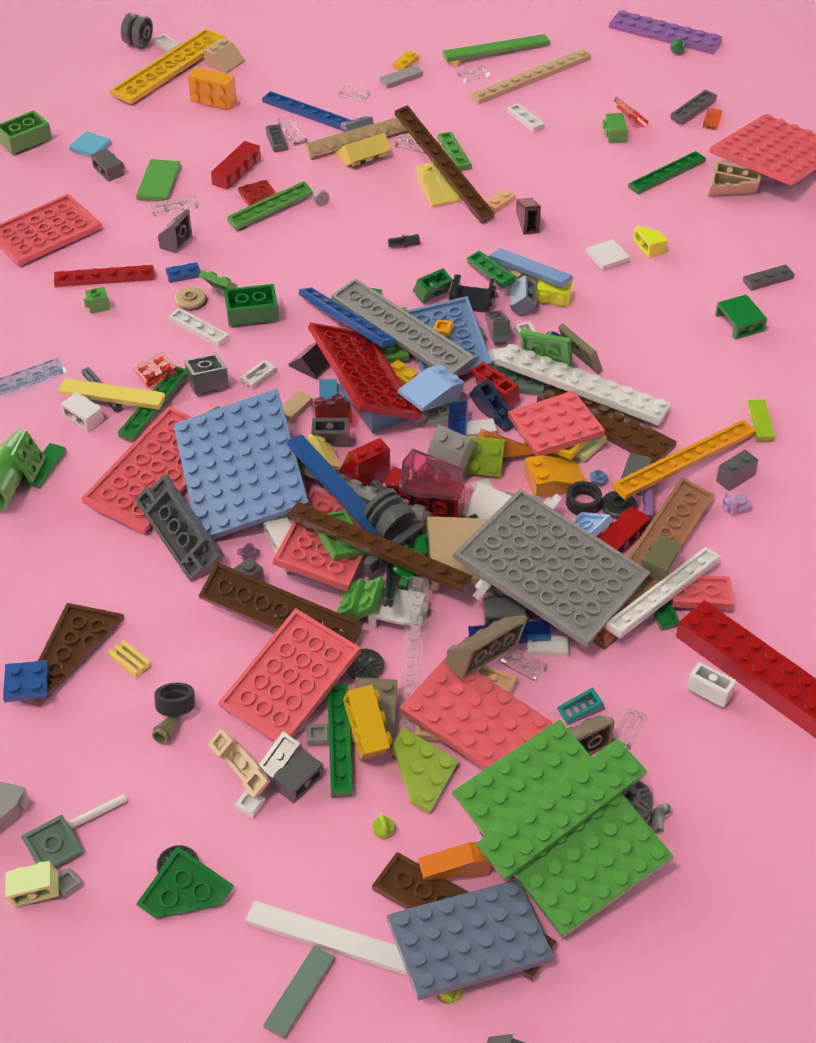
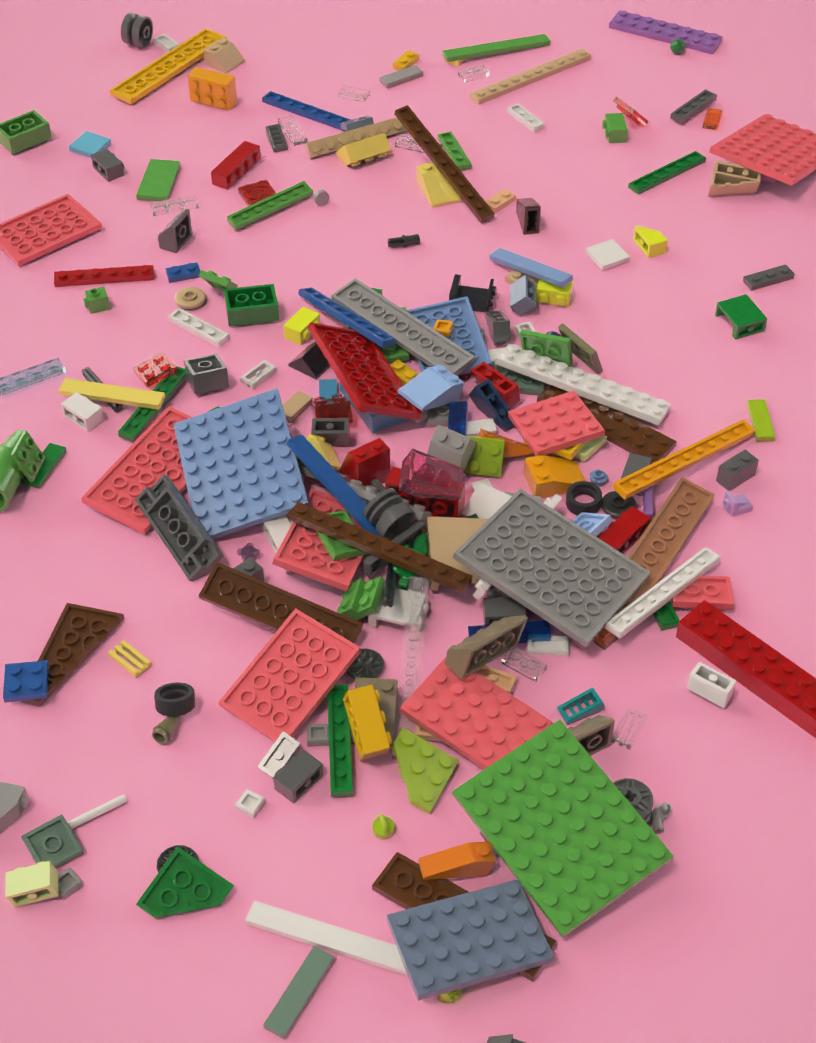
(240, 761): tan slope -> none
(297, 326): none -> neon yellow brick
(432, 285): green brick -> none
(491, 269): green plate -> none
(561, 809): bright green plate -> none
(661, 556): olive brick -> none

